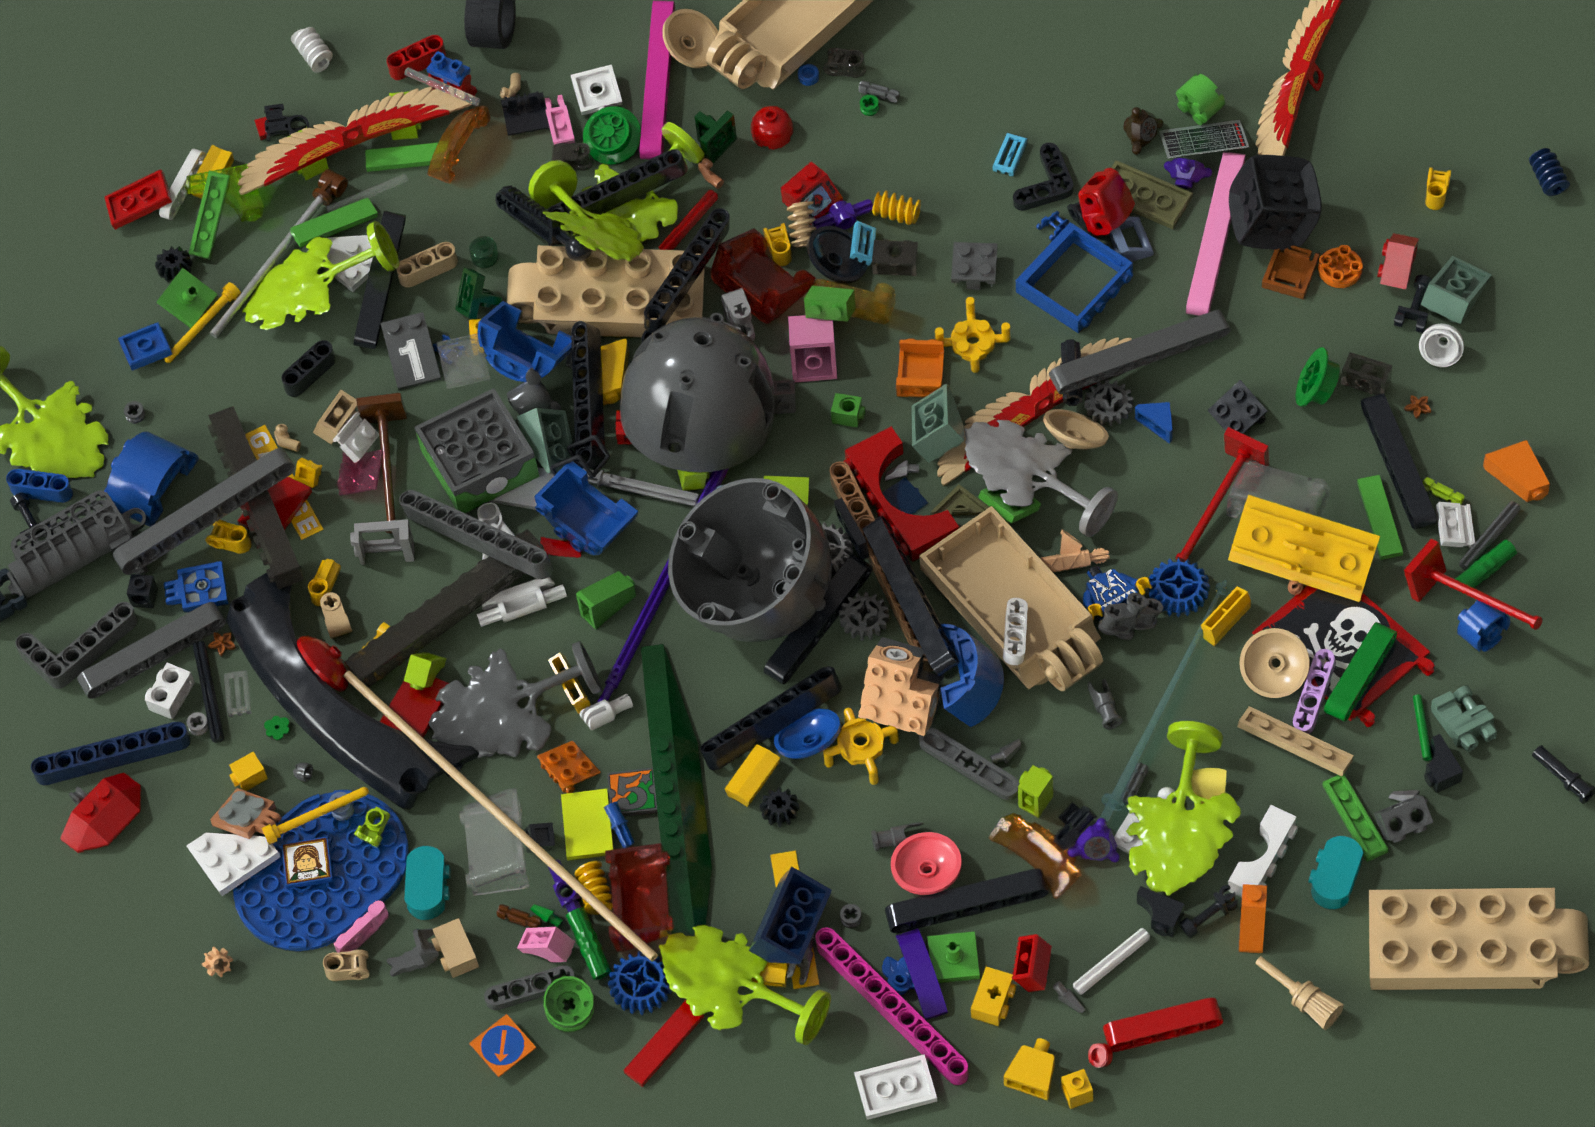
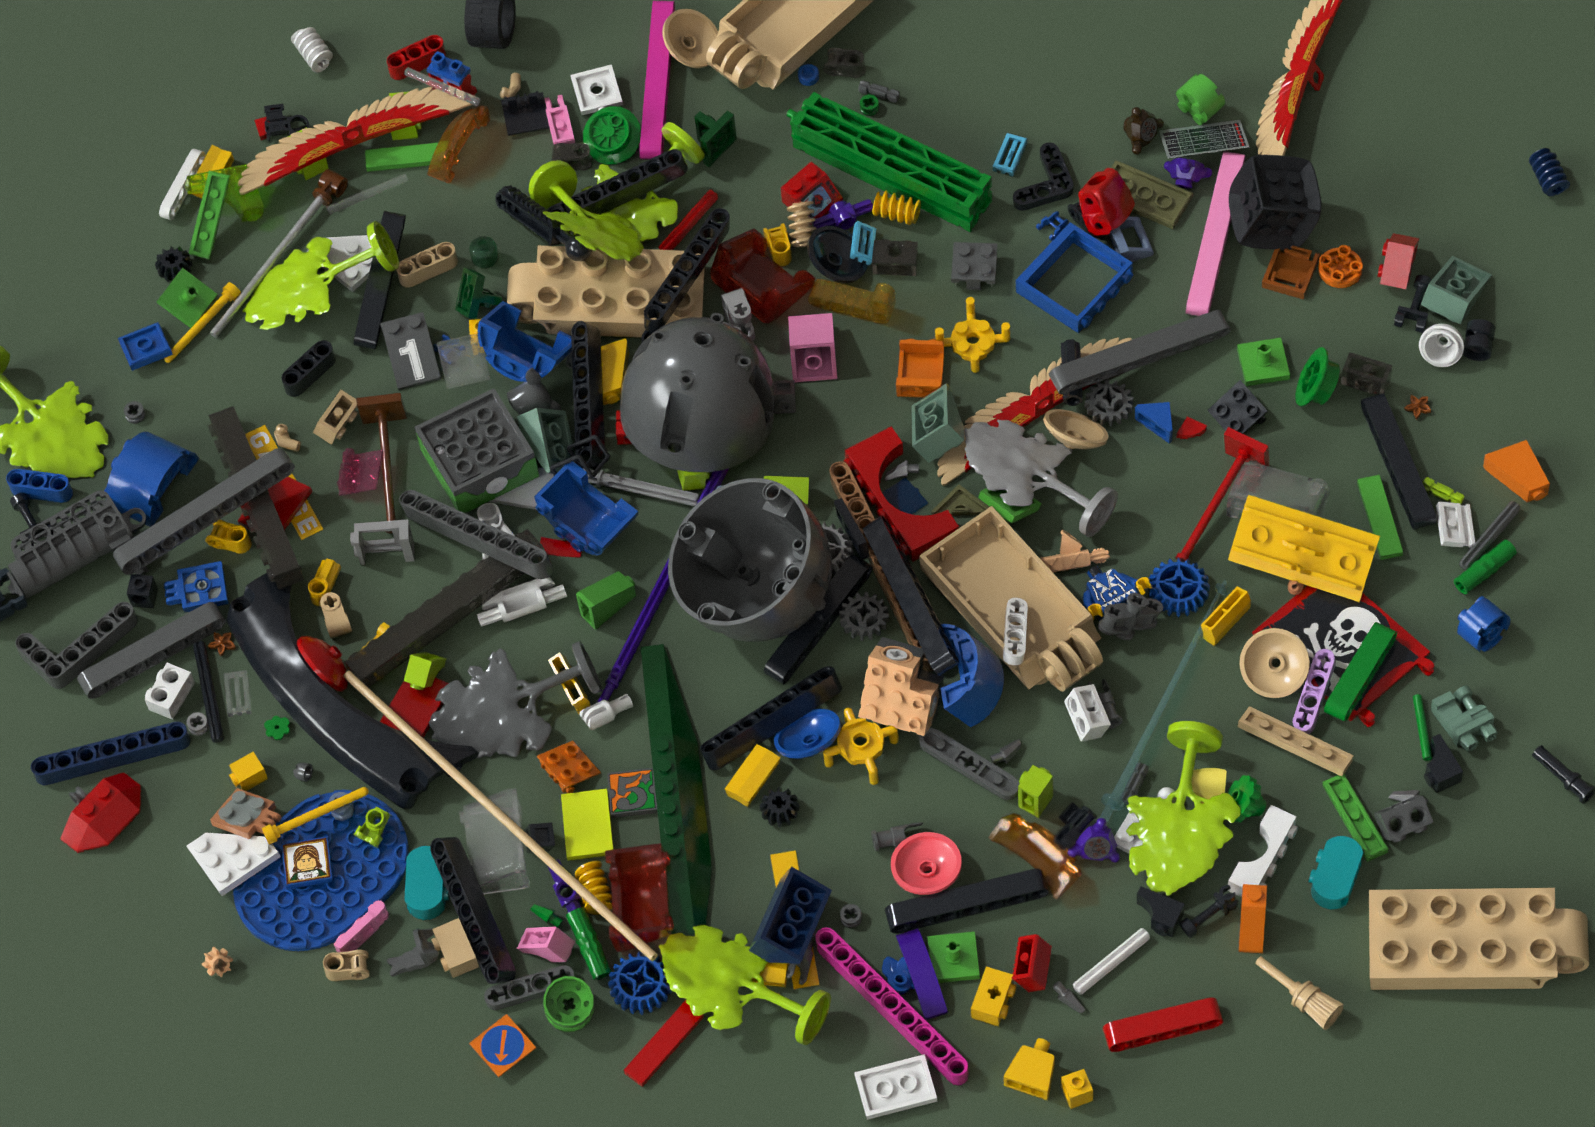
(138, 199): red tile -> none
(307, 472): yellow tile -> none
(334, 222): bright green tile -> none
(356, 437): white plate -> none
(472, 910): none -> black beam
(518, 917): reddish brown axle -> none
(619, 824): blue axle -> none
(708, 175): nougat arm -> none
(771, 127): red cylinder -> none
(829, 303): bright green brick -> none
(847, 402): bright green brick -> none
(890, 161): none -> green piece
(1087, 712): none -> white brick
(1100, 1055): red tile -> none
(1191, 428): none -> red tile
(1248, 797): none -> green plant
(1263, 361): none -> bright green tile
(1430, 567): red tile -> none
(1437, 188): yellow piece -> none
(1479, 340): none -> black wheel

